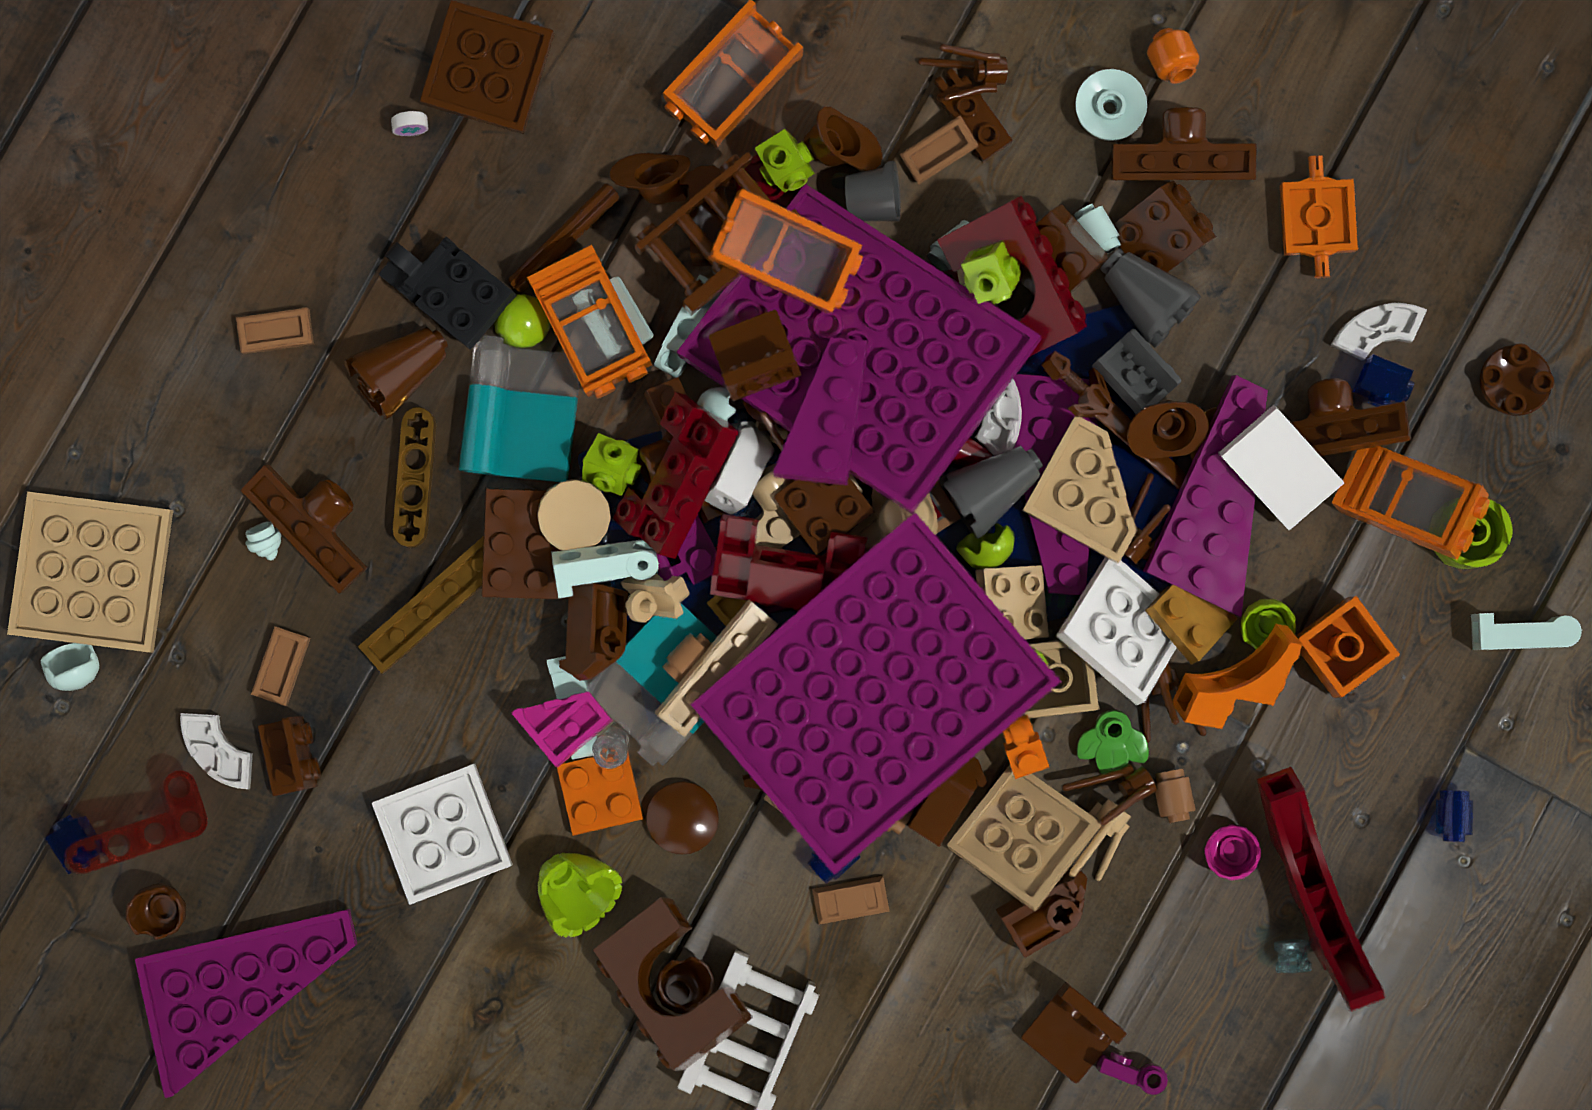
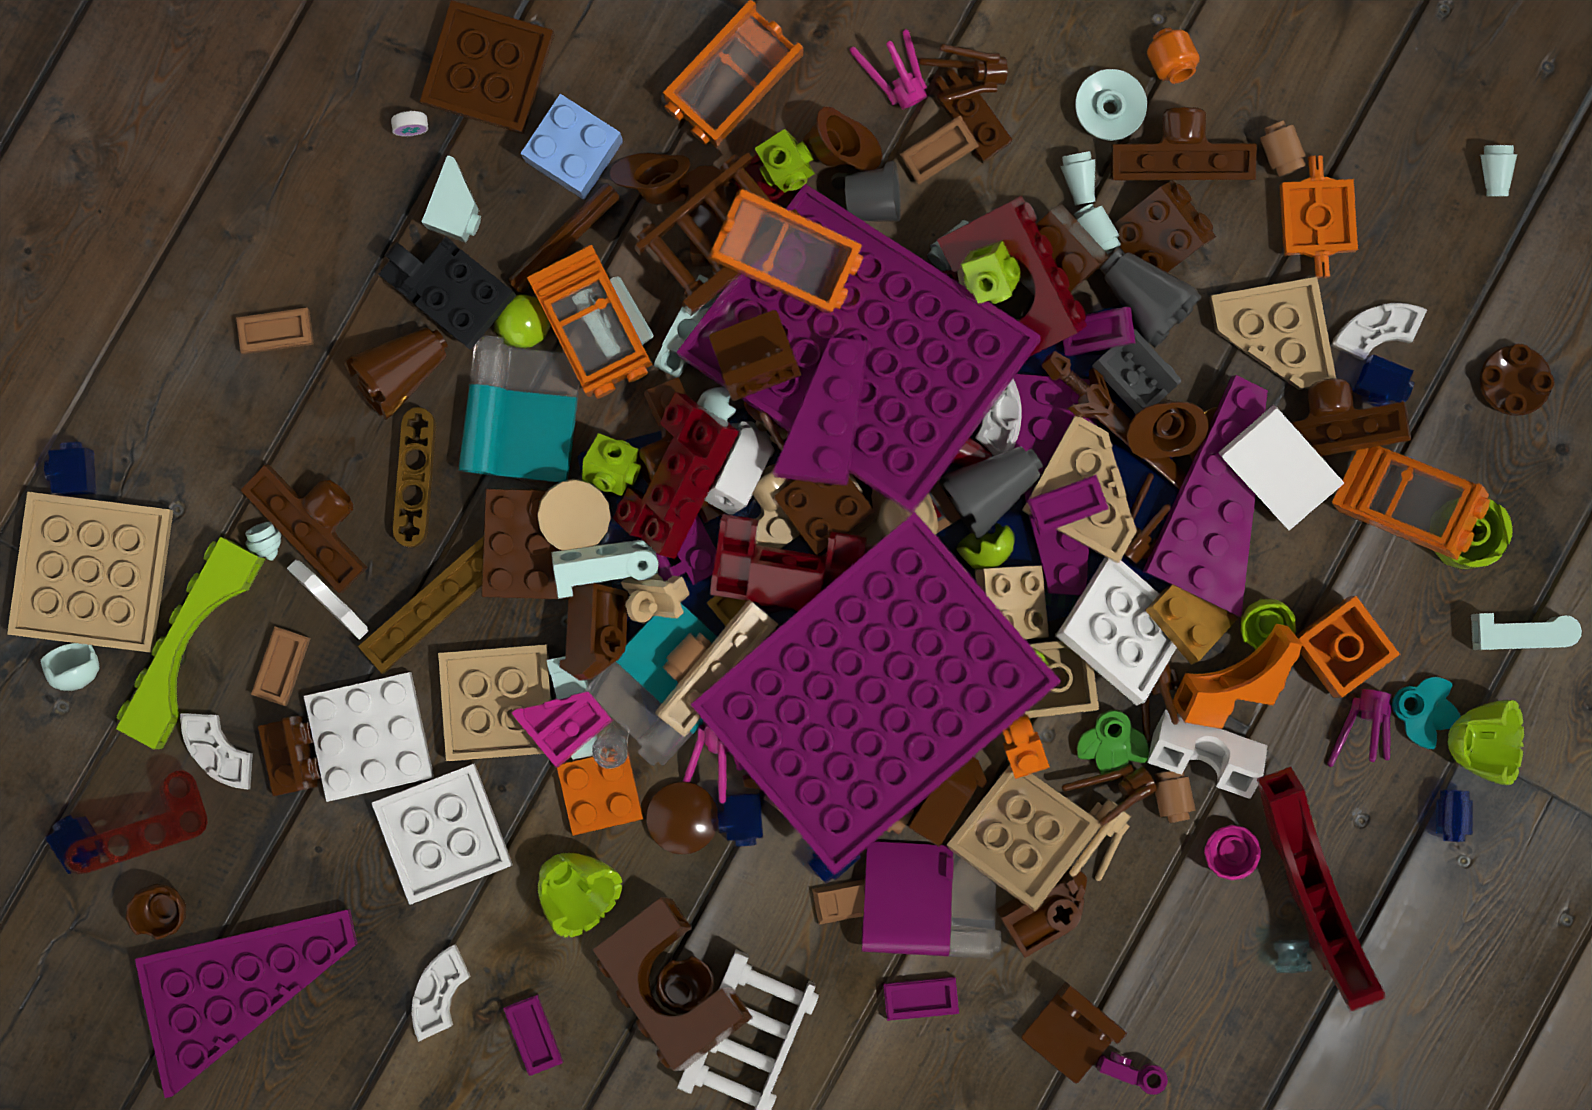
(71, 470): none -> clear blue brick
(154, 706): none -> lime arch
(328, 598): none -> white tile
(368, 736): none -> white plate
(435, 992): none -> white tile
(452, 206): none -> light aqua slope
(481, 694): none -> tan plate
(533, 1035): none -> magenta tile
(572, 146): none -> light blue brick
(715, 746): none -> dark pink plant
(742, 819): none -> clear blue brick
(907, 89): none -> dark pink plant
(921, 998): none -> magenta tile
(927, 903): none -> magenta door
(1067, 504): none -> magenta tile
(1080, 176): none -> light aqua cone
(1103, 331): none -> magenta tile
(1233, 757): none -> white arch
(1279, 328): none -> tan plate
(1283, 148): none -> medium nougat brick
(1376, 709): none -> magenta plant
(1430, 712): none -> teal plate
(1489, 741): none -> lime hair
(1498, 168): none -> light aqua cone

